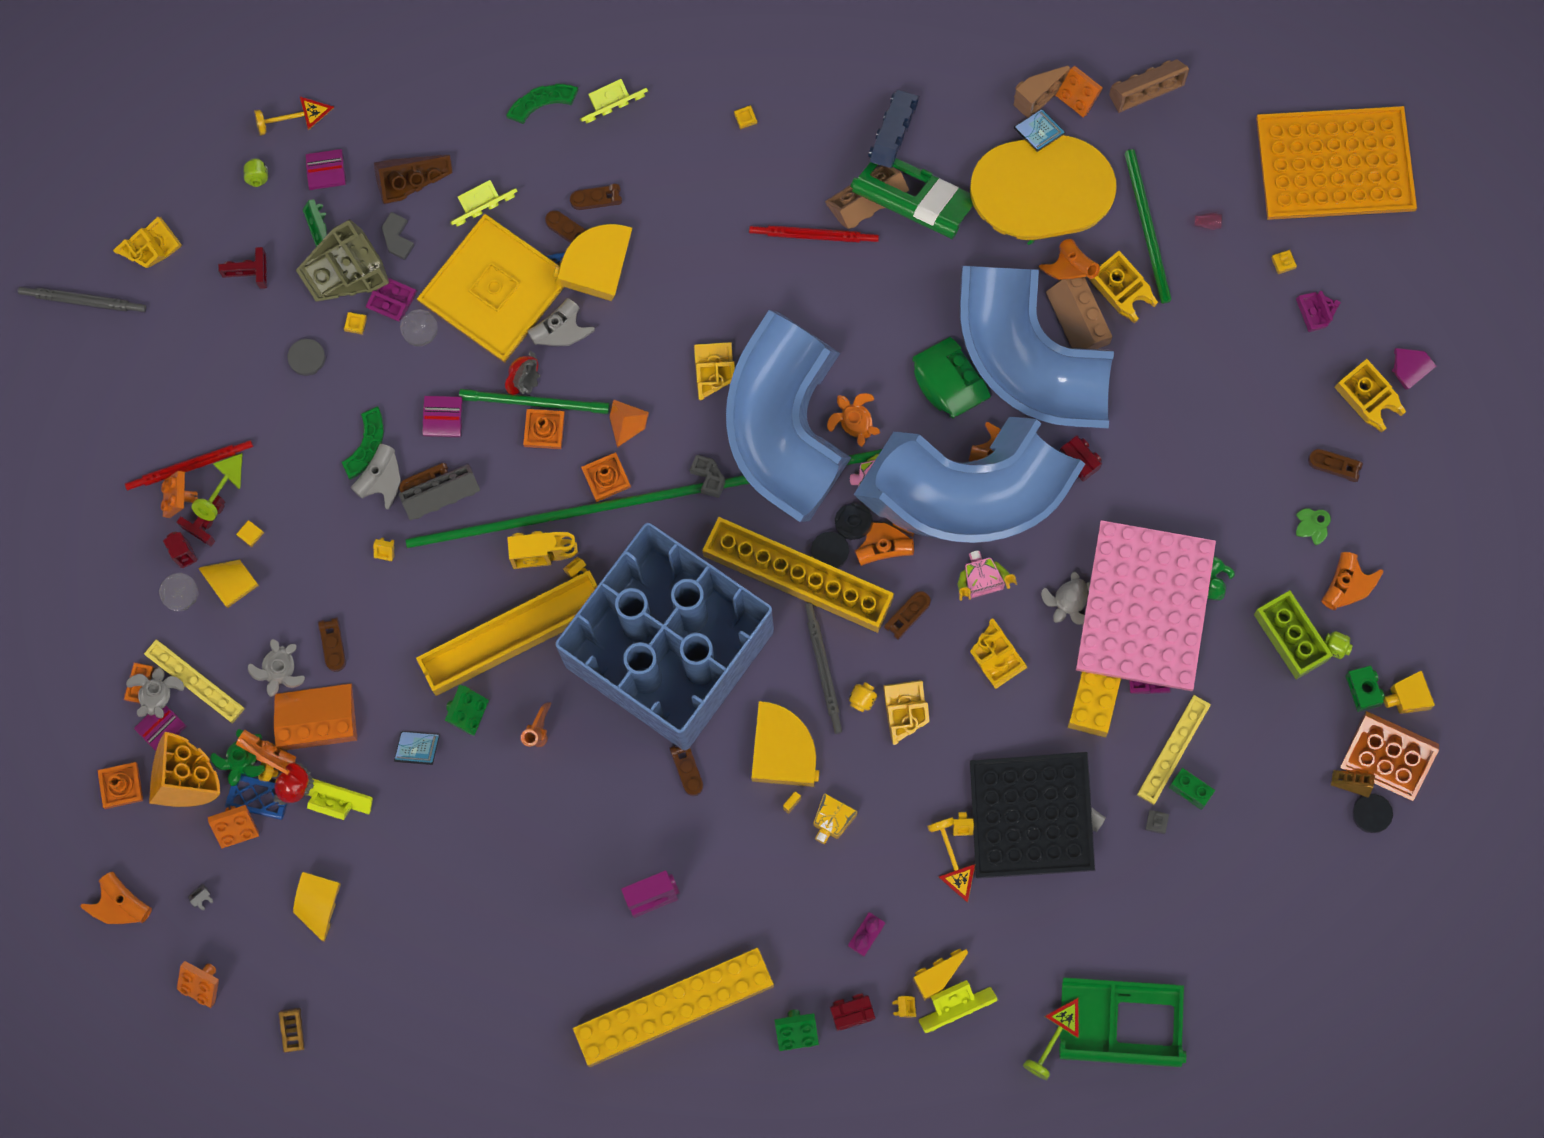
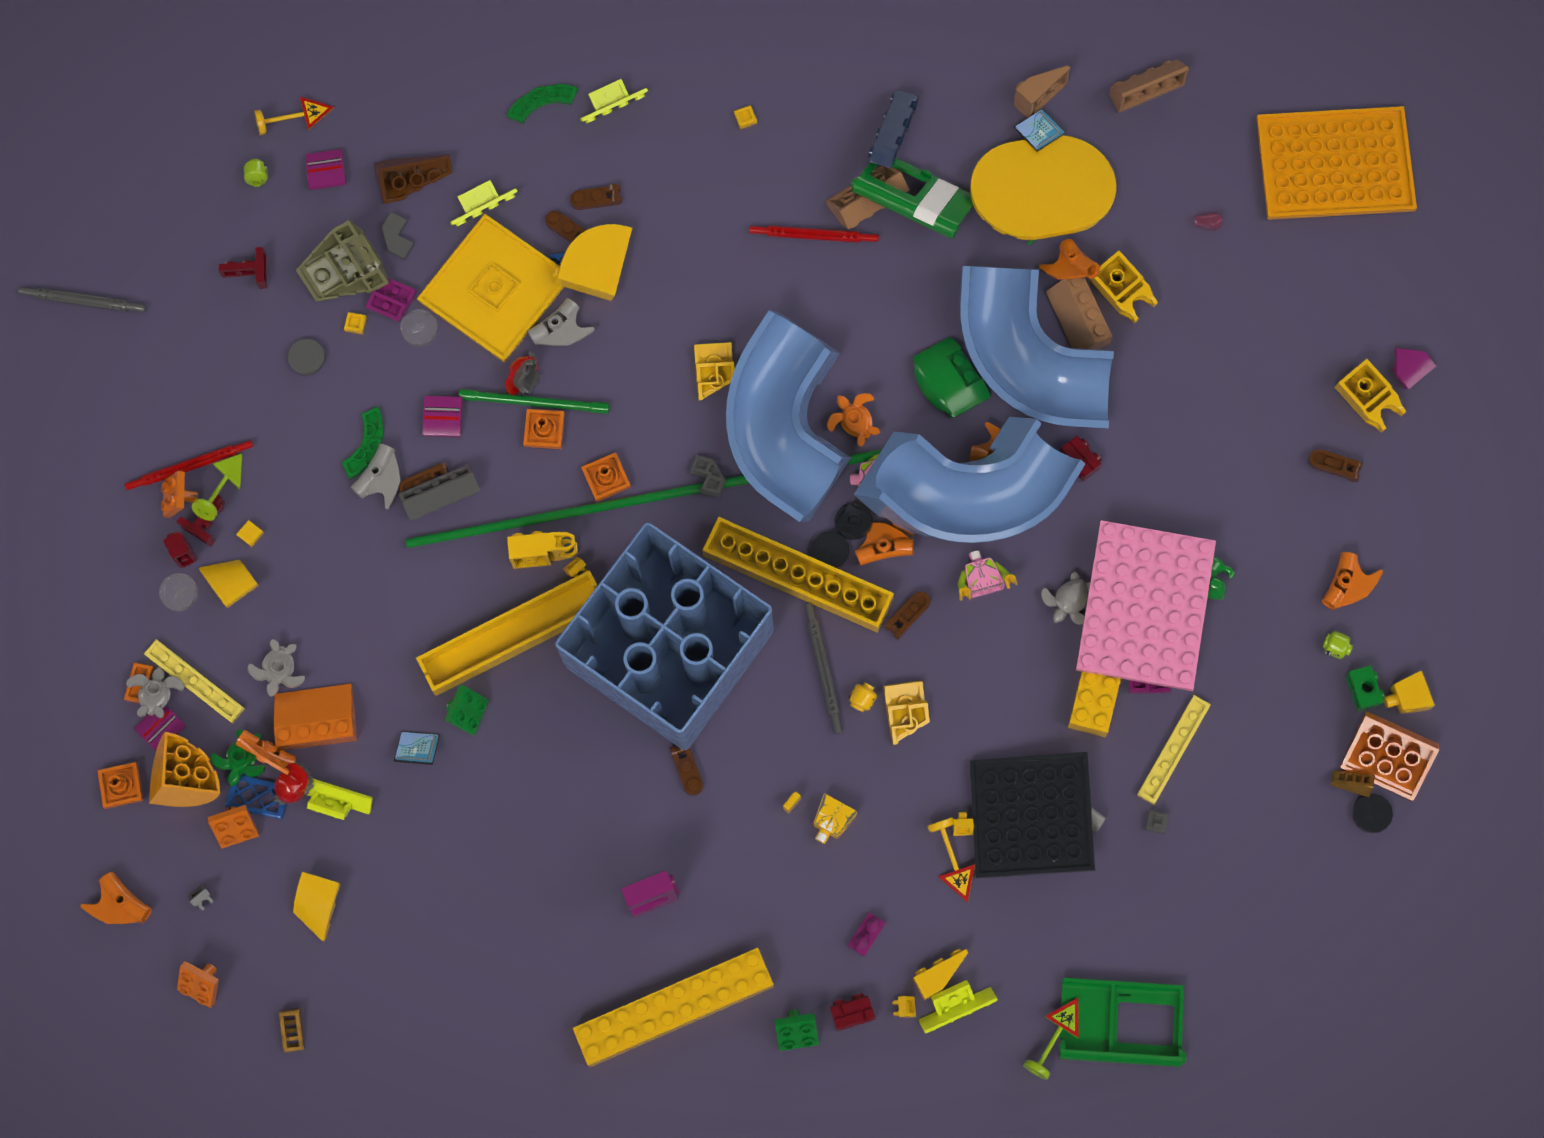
(149, 244): yellow slope -> none
(268, 773): yellow tile -> none
(314, 219): green plate -> none
(332, 645): reddish brown plate -> none
(384, 549): yellow tile -> none
(535, 734): orange pin -> none
(626, 421): orange slope -> none
(783, 748): yellow brick -> none
(997, 656): yellow slope -> none
(1079, 91): orange plate -> none
(1148, 227): green axle -> none
(1192, 789): green brick -> none
(1283, 262): yellow tile -> none
(1293, 634): lime brick -> none
(1311, 527): bright green plate -> none
(1317, 310): magenta slope -> none

